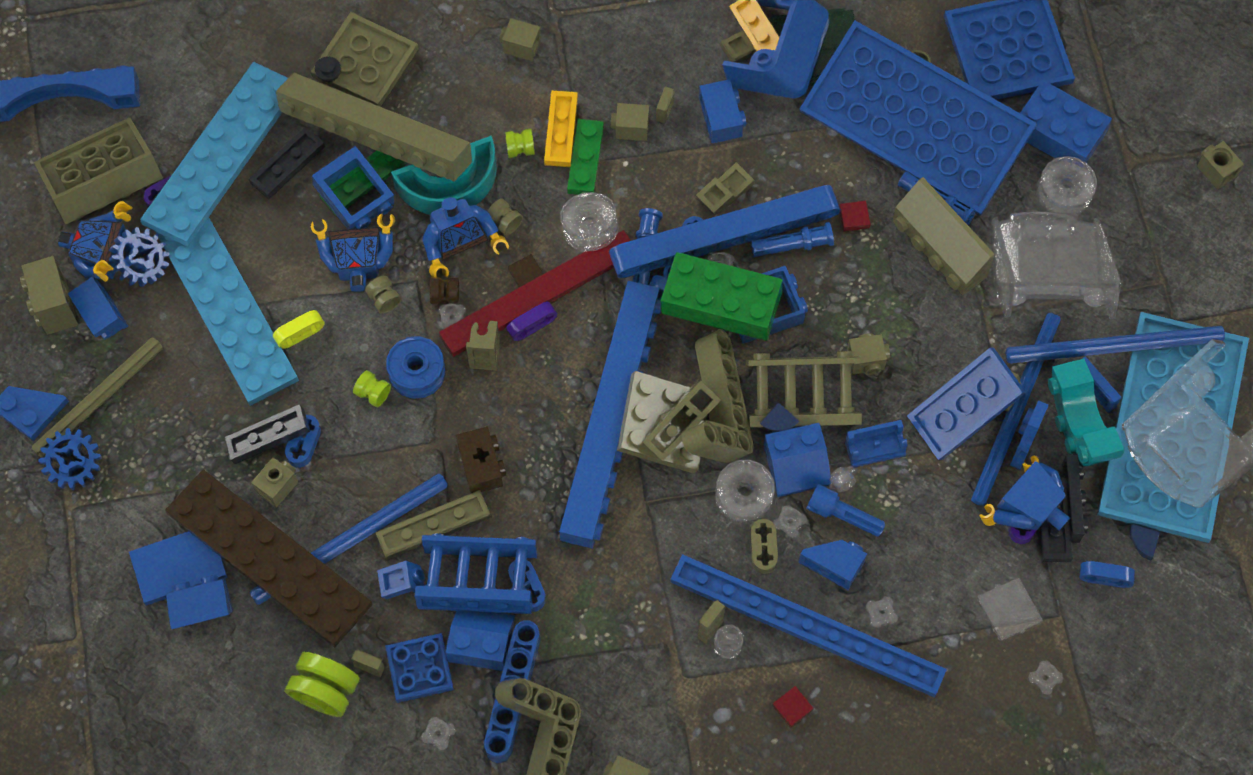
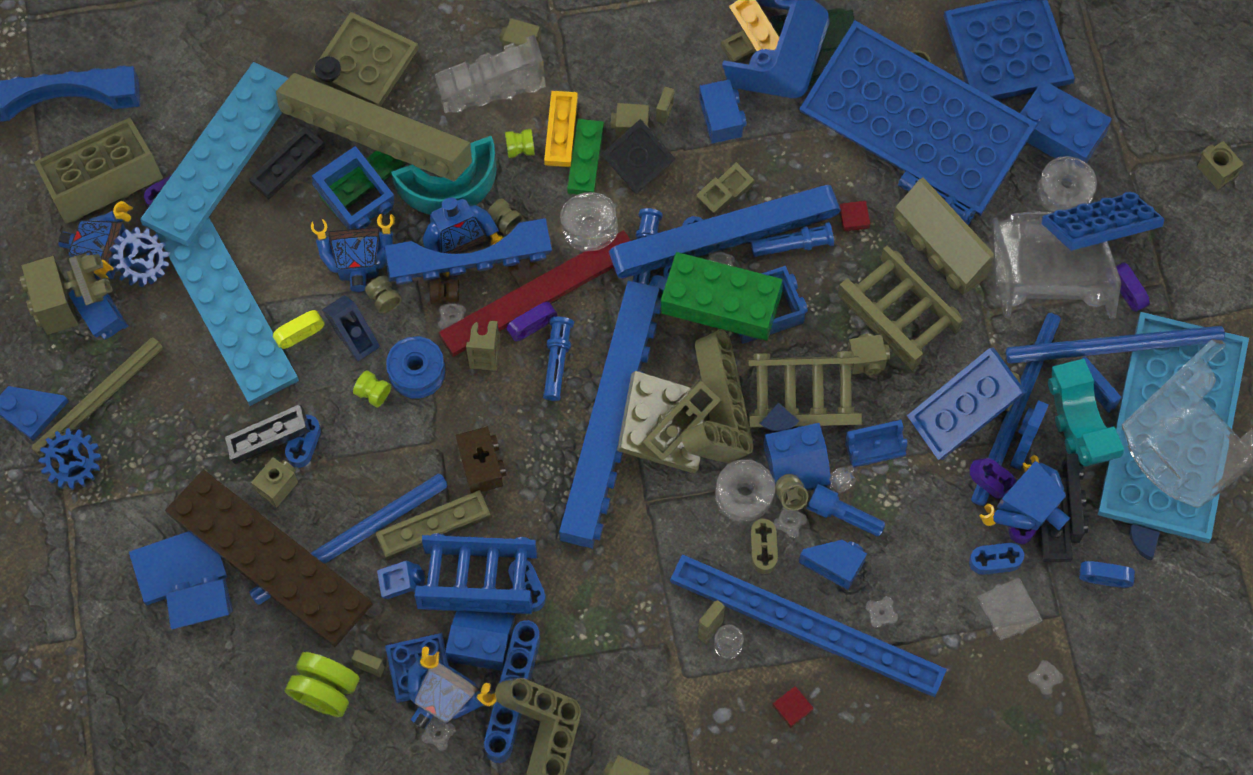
(84, 281): none -> olive hips
(351, 327): none -> dark blue slope
(411, 260): none -> blue arch
(442, 691): none -> torso
(492, 77): none -> clear wedge
(557, 344): none -> blue pin
(638, 156): none -> black tile
(793, 498): none -> olive wheel
(892, 331): none -> olive fence
(996, 473): none -> dark purple beam
(997, 565): none -> blue beam
(1102, 221): none -> blue tile
(1131, 288): none -> dark purple beam

